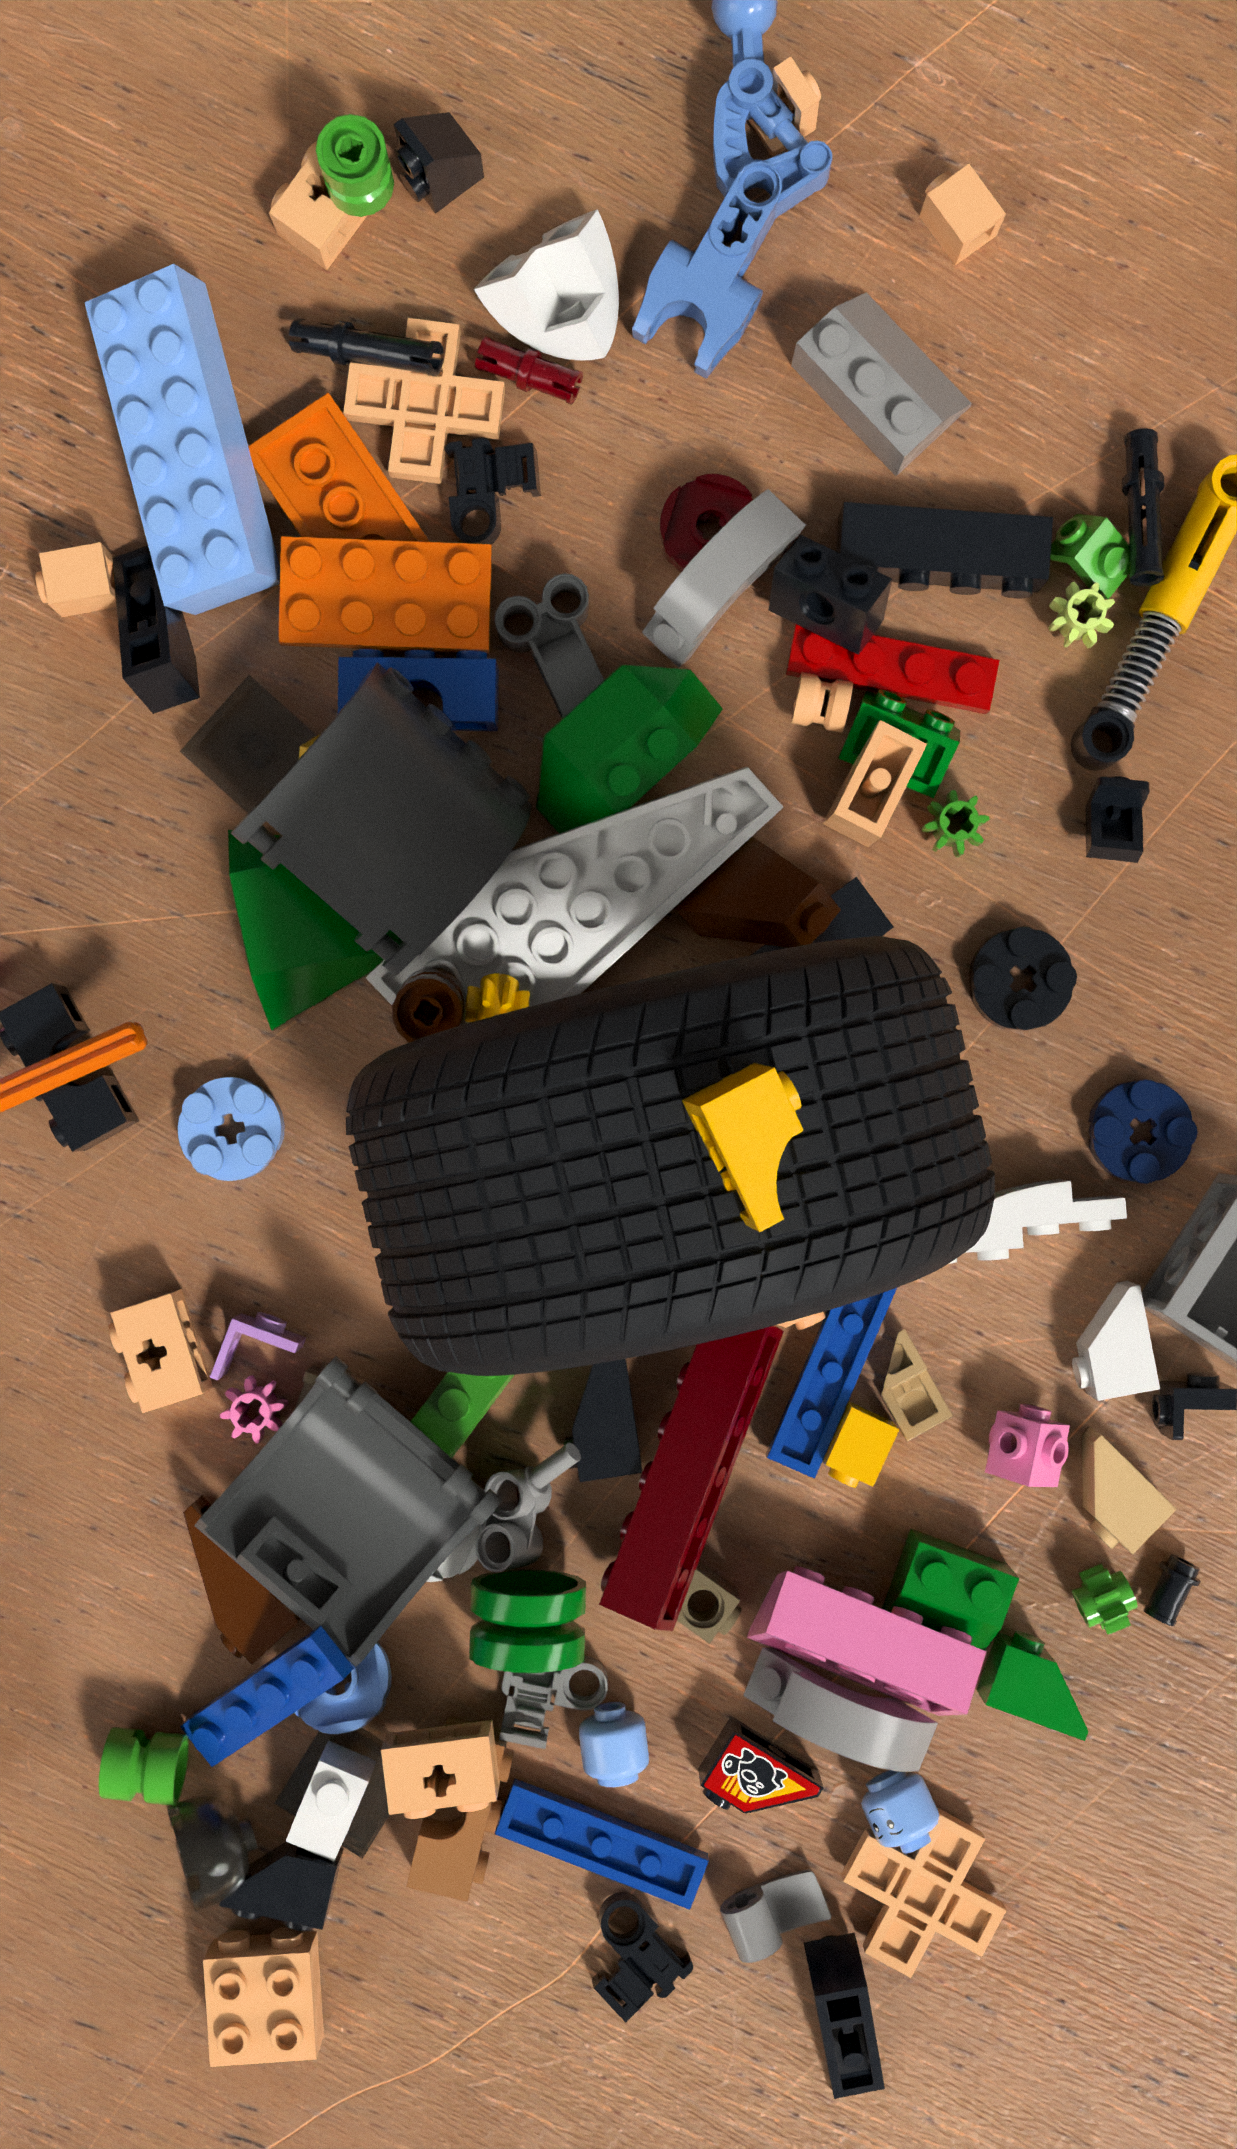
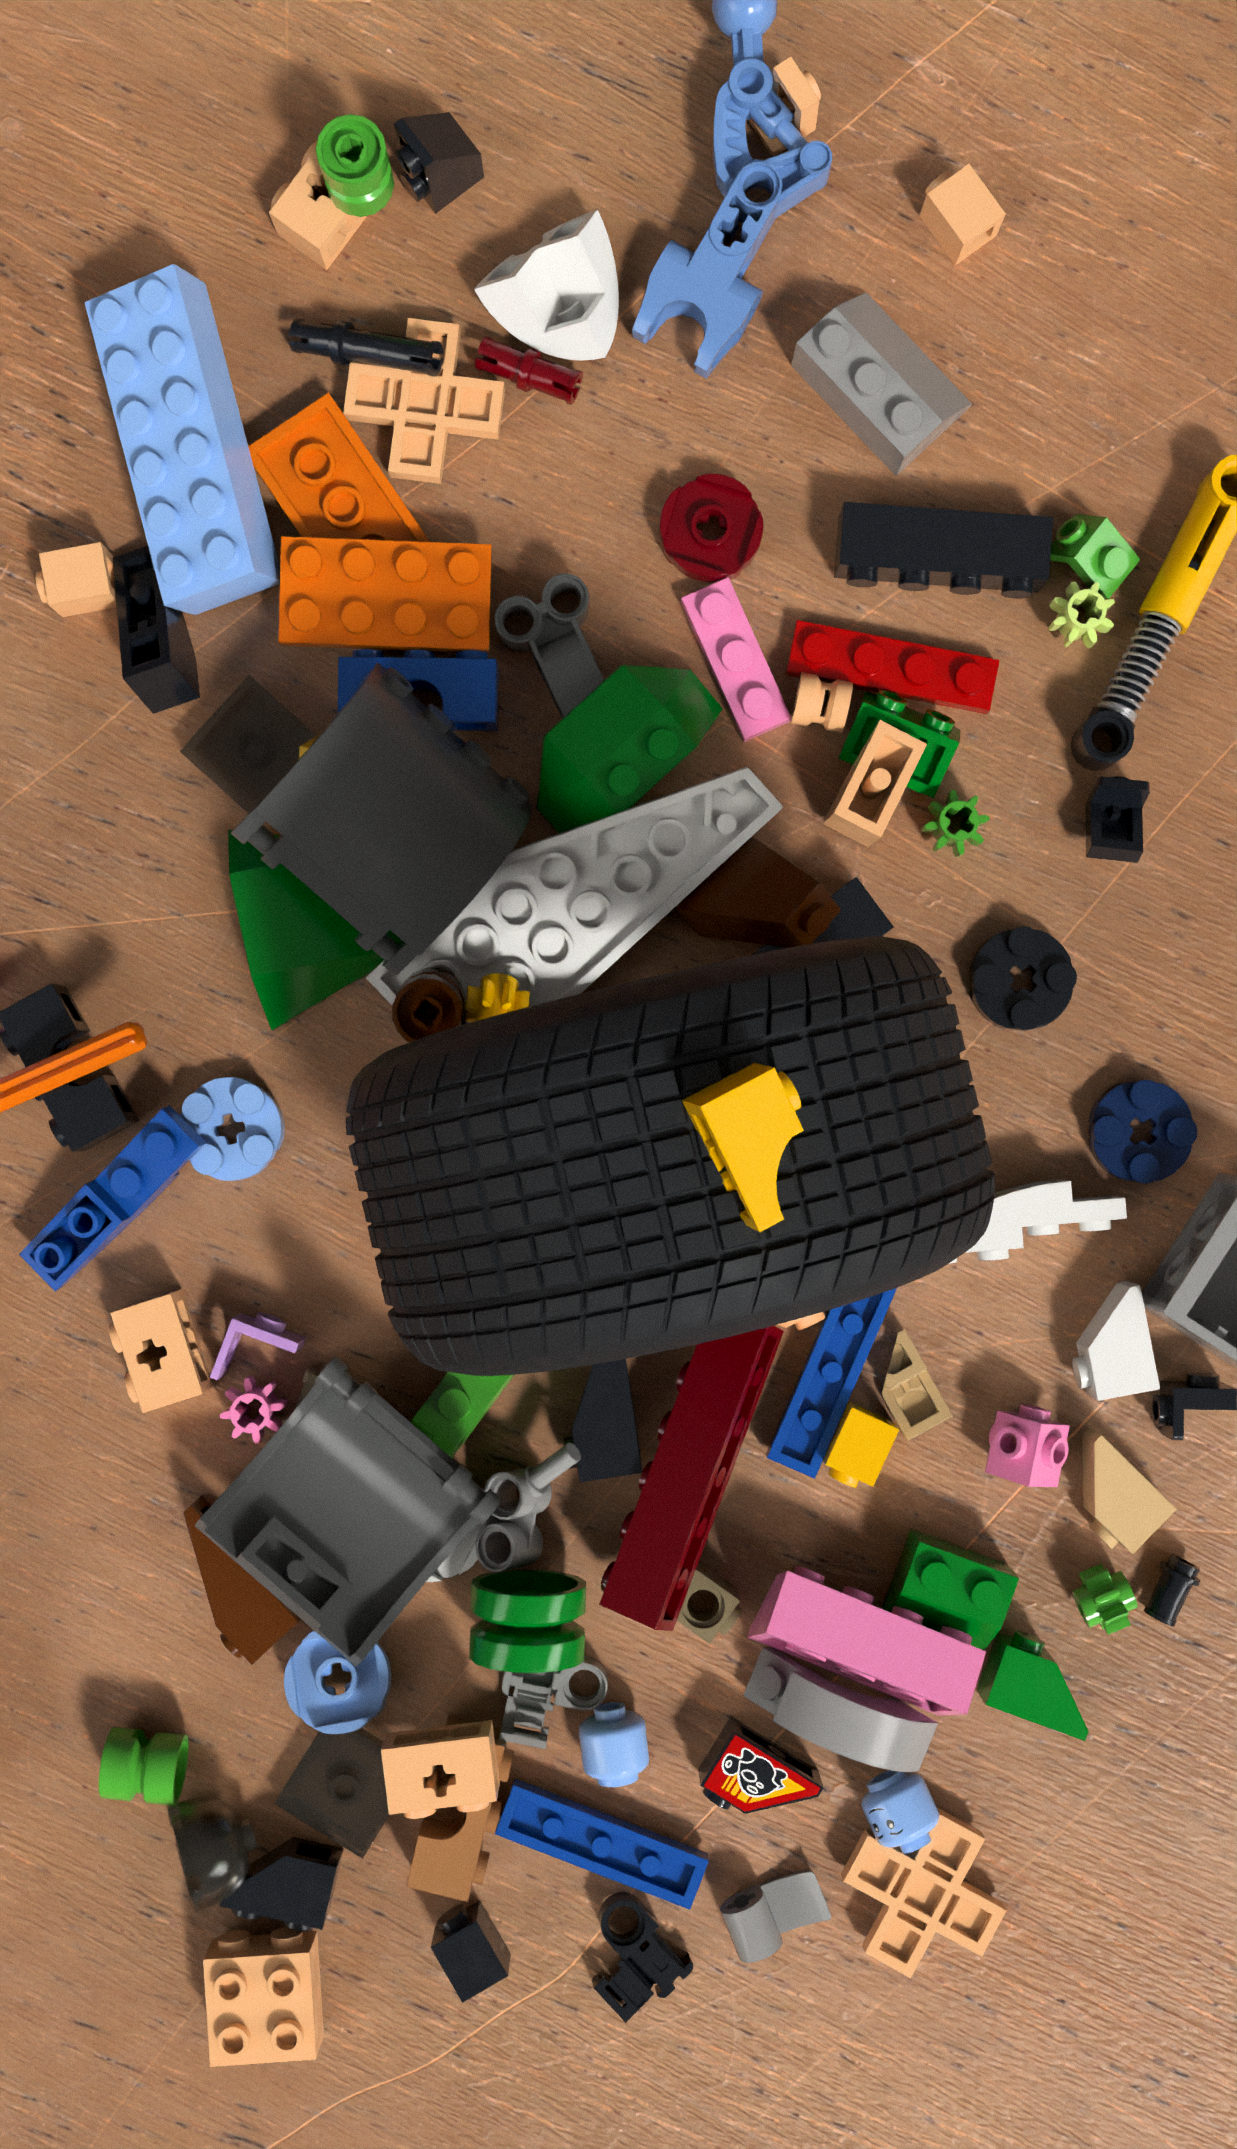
(113, 1198): none -> blue slope
(267, 1696): blue plate -> none
(331, 1801): white slope -> none
(470, 1950): none -> black brick
(487, 476): black piece -> none
(720, 574): light grey arch -> none
(735, 659): none -> bright pink plate
(829, 594): black brick -> none
(844, 2015): black slope -> none
(1140, 455): black pin -> none

